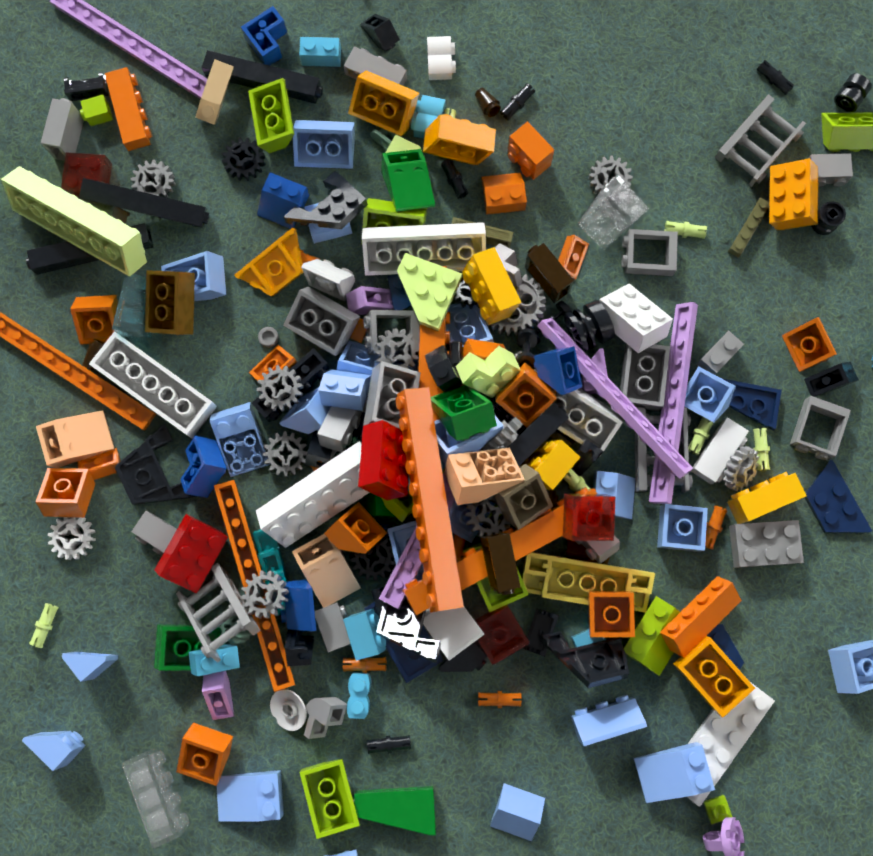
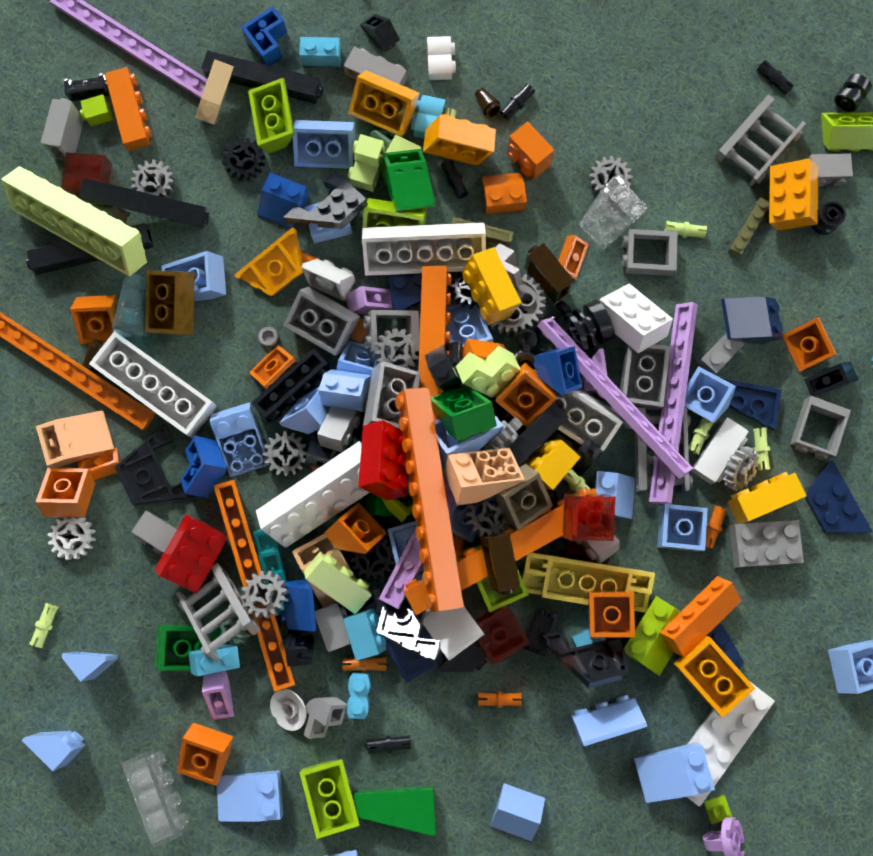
(282, 379): light grey gear -> none
(338, 582): none -> yellowish green brick
(367, 162): none -> yellowish green brick
(428, 289): yellowish green plate -> none
(752, 319): none -> slope

